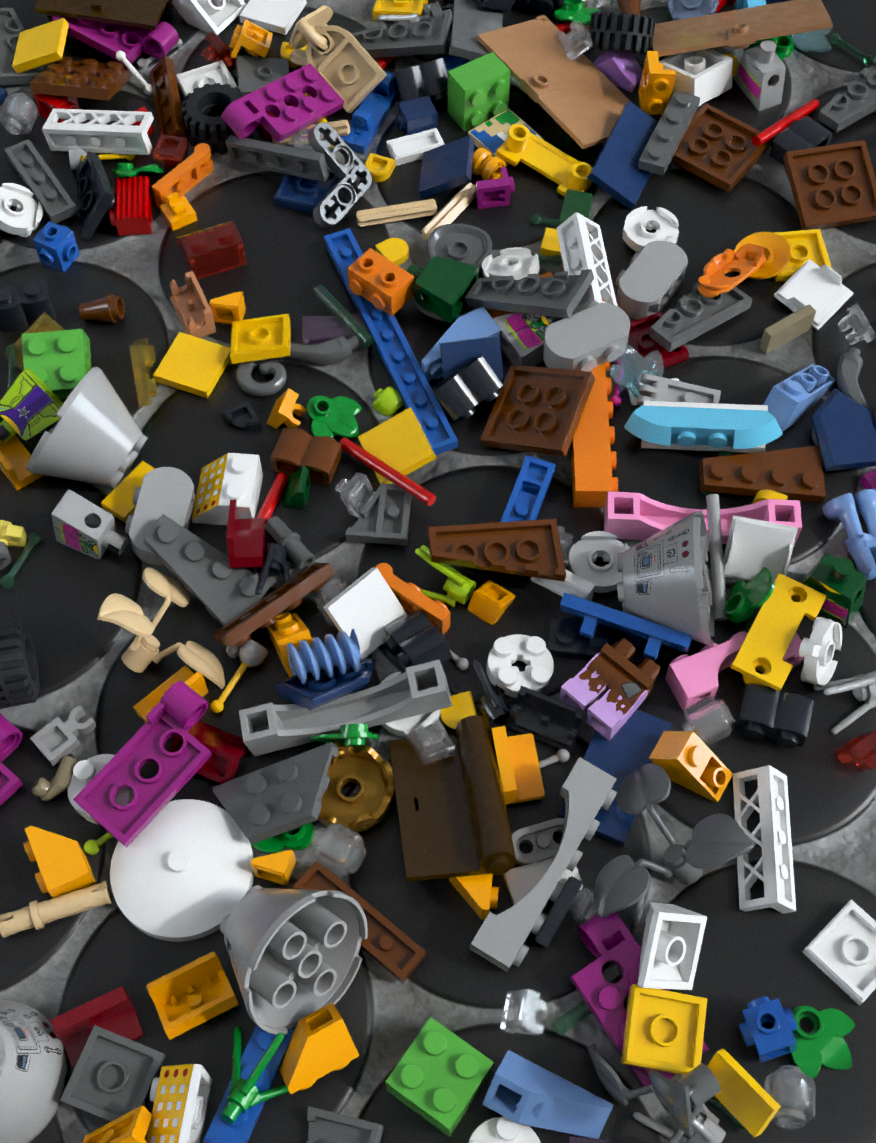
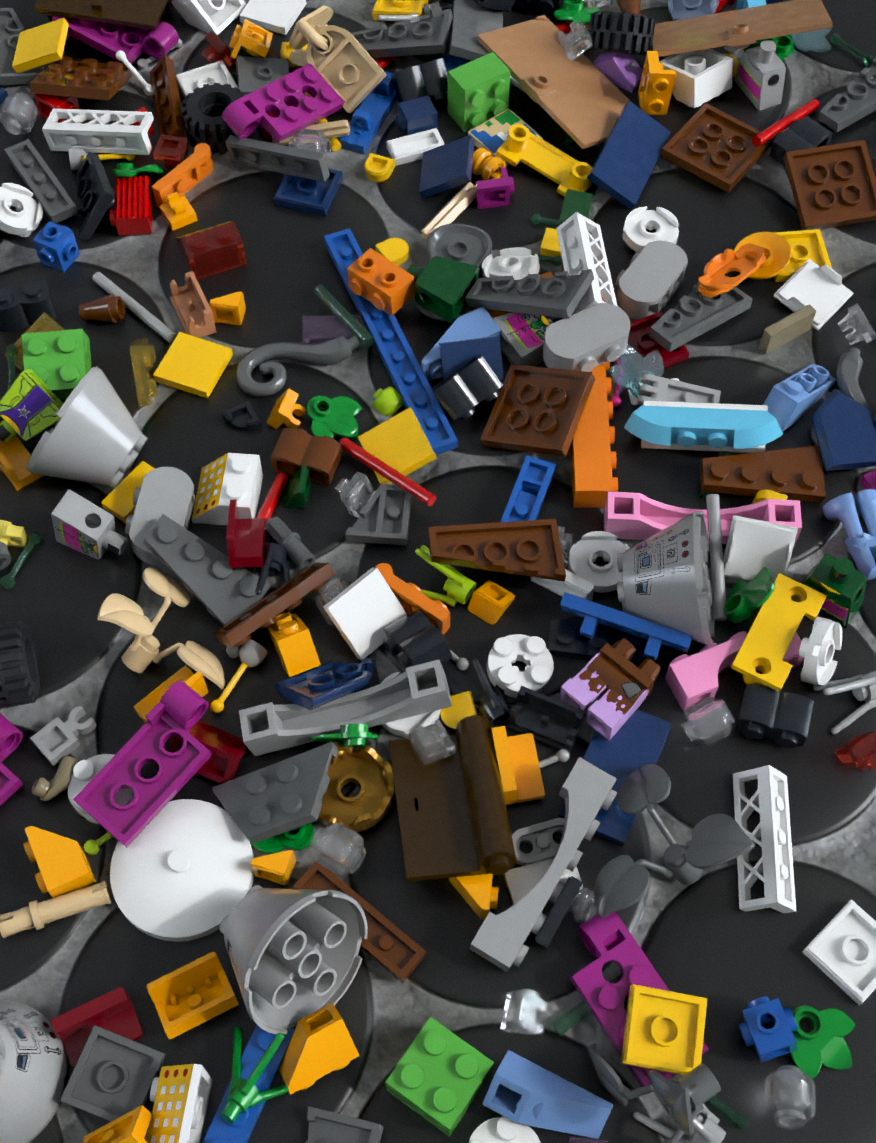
(137, 309): none -> light grey bar
(260, 338): yellow tile -> none
(325, 655): medium blue piece -> none
(346, 173): dark grey beam -> none
(396, 212): tan axle -> none
(668, 133): dark grey plate -> none
(670, 947): white slope -> none
(691, 764): light orange slope -> none
(742, 1094): yellow tile -> none

